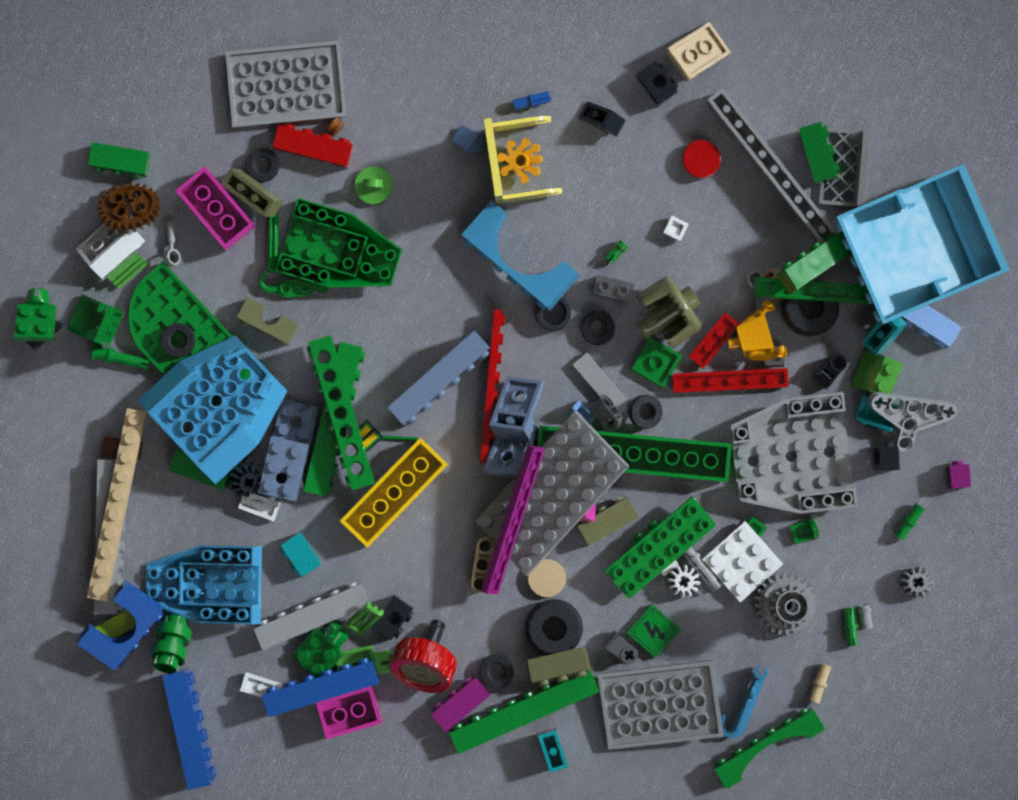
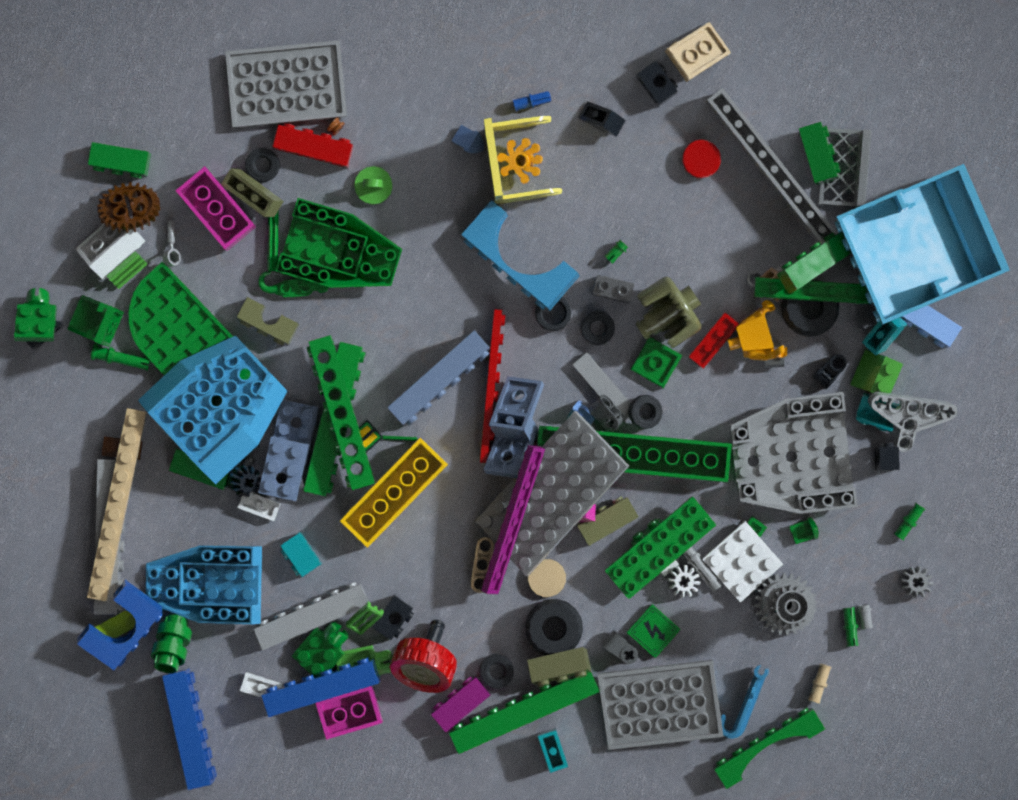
(169, 332): black tyre -> none
(675, 228): white plate -> none
(730, 380): red plate -> none
(958, 475): magenta brick -> none

